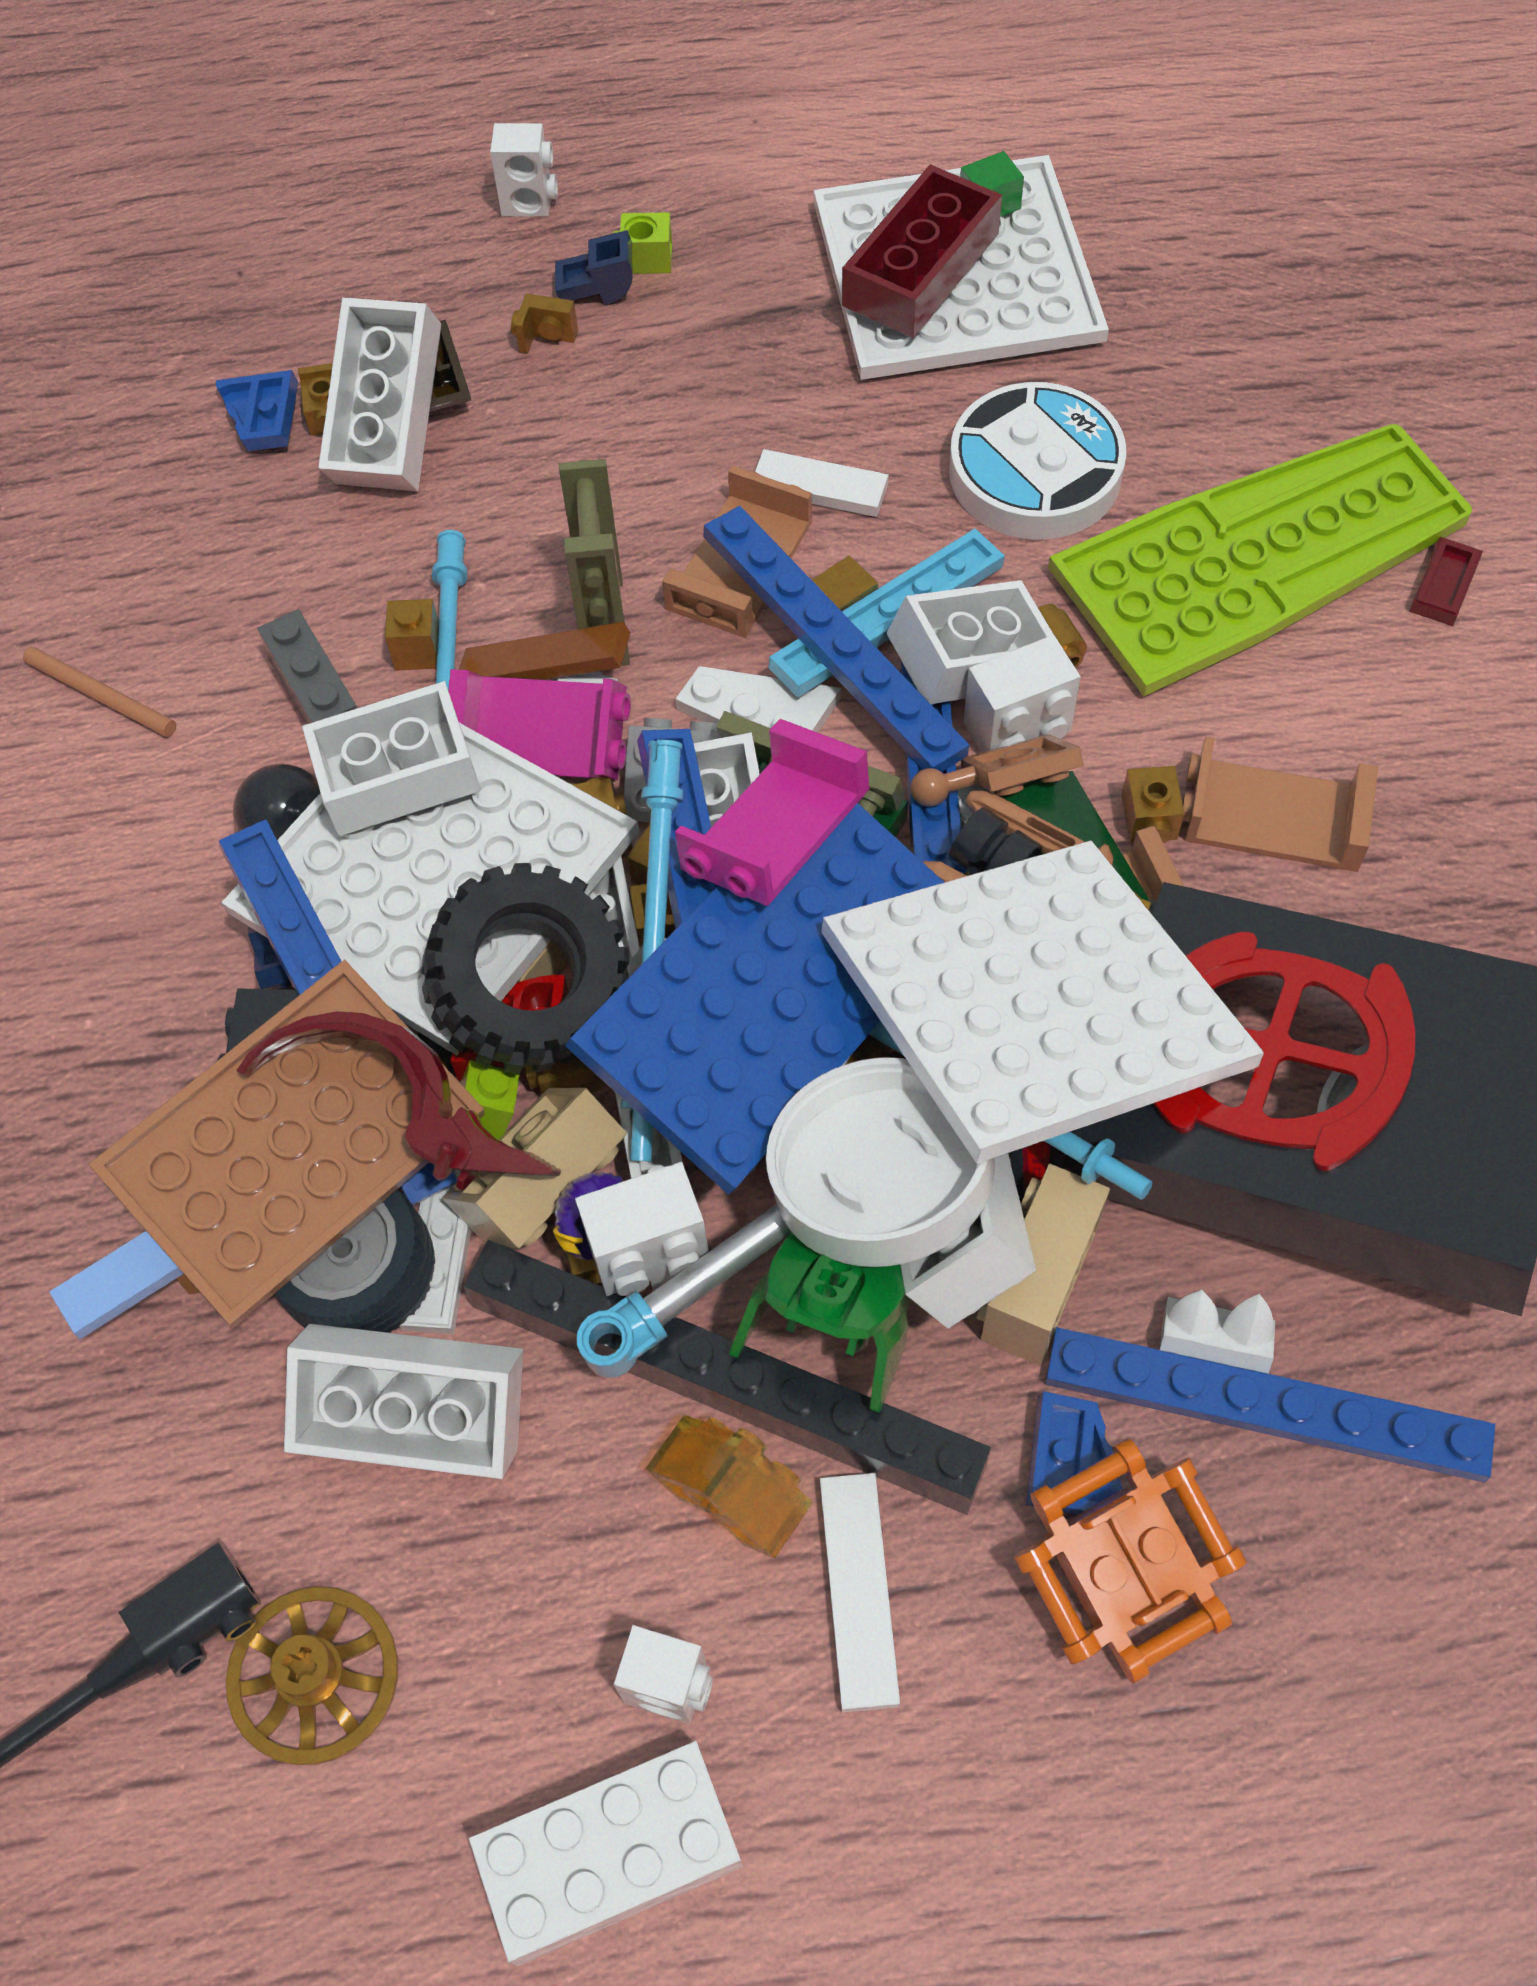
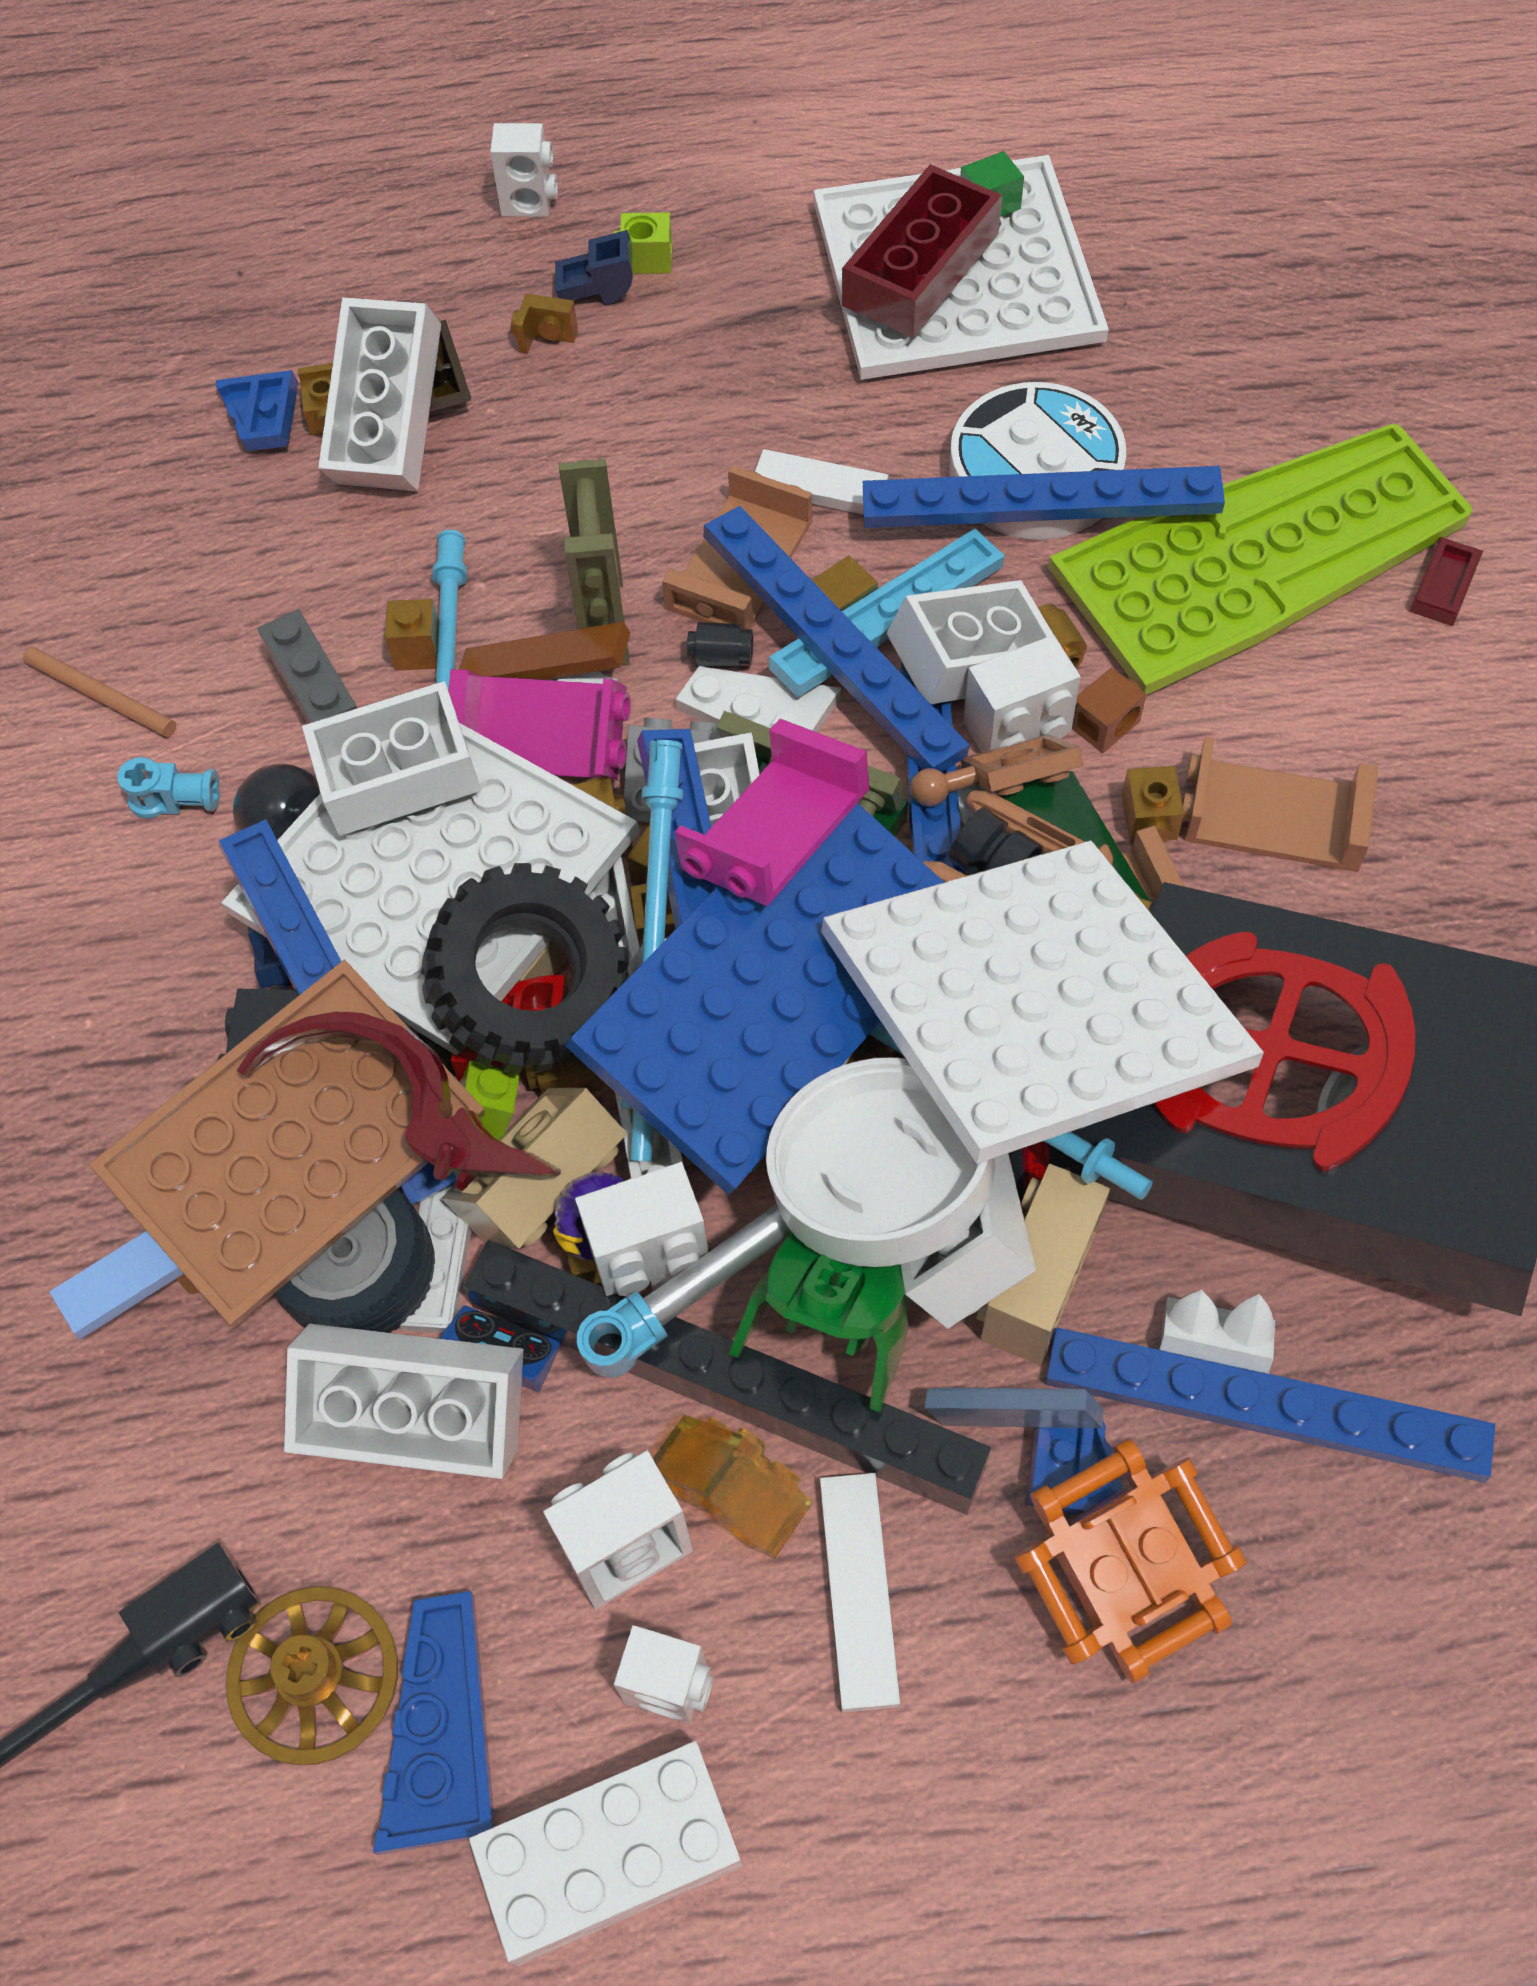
(166, 788): none -> medium azure connector
(439, 1754): none -> blue wing
(481, 1328): none -> slope
(619, 1527): none -> white brick
(720, 646): none -> black brick
(1014, 1407): none -> sand blue tile
(1043, 496): none -> blue plate
(1108, 709): none -> dark orange brick

